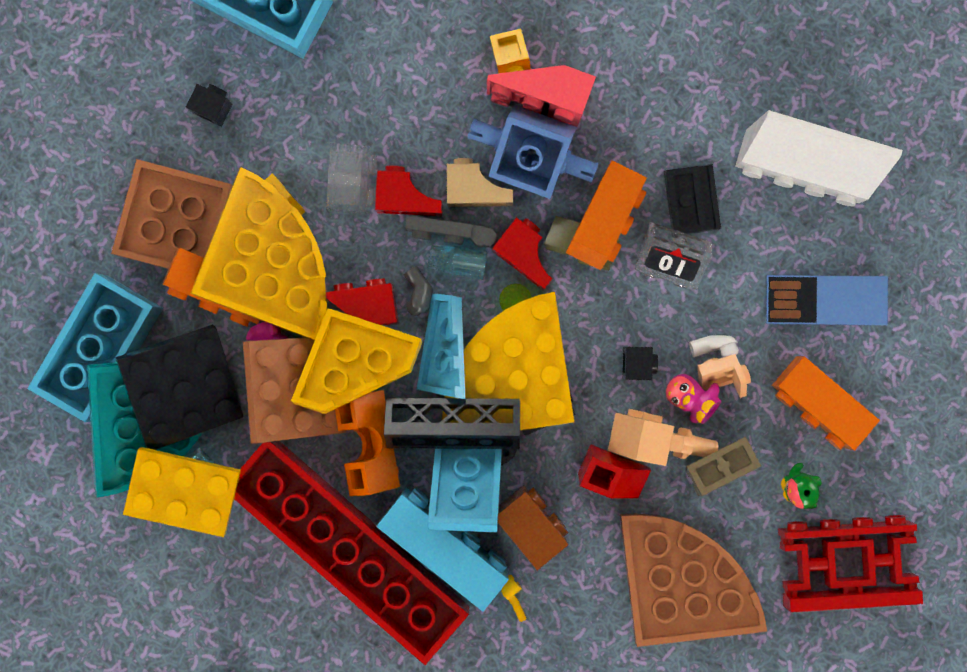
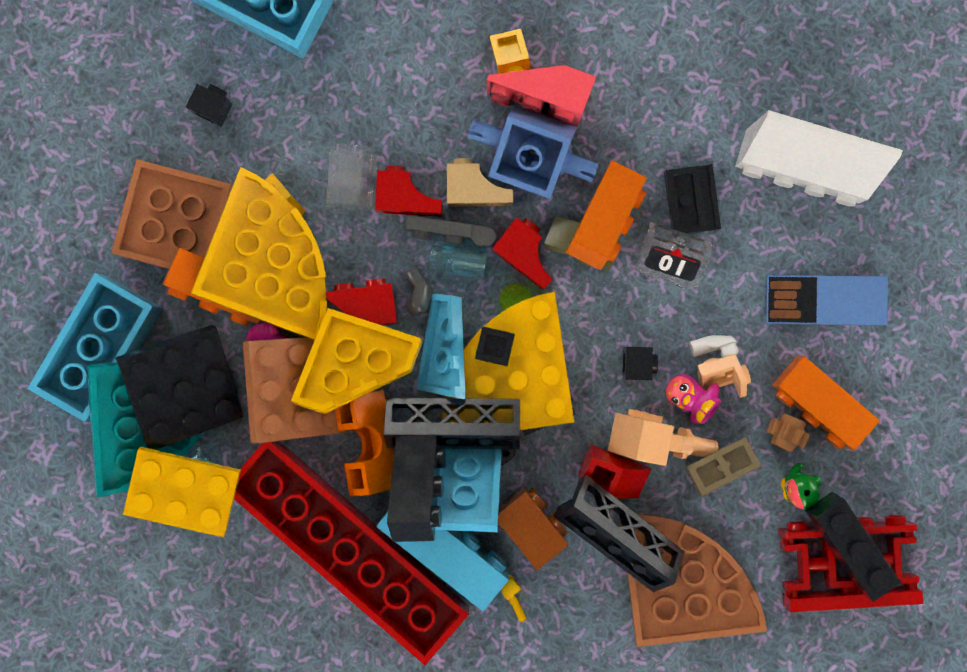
(416, 488): none -> black brick
(494, 346): none -> black tile
(617, 542): none -> black fence
(788, 433): none -> medium nougat gear
(853, 546): none -> black brick

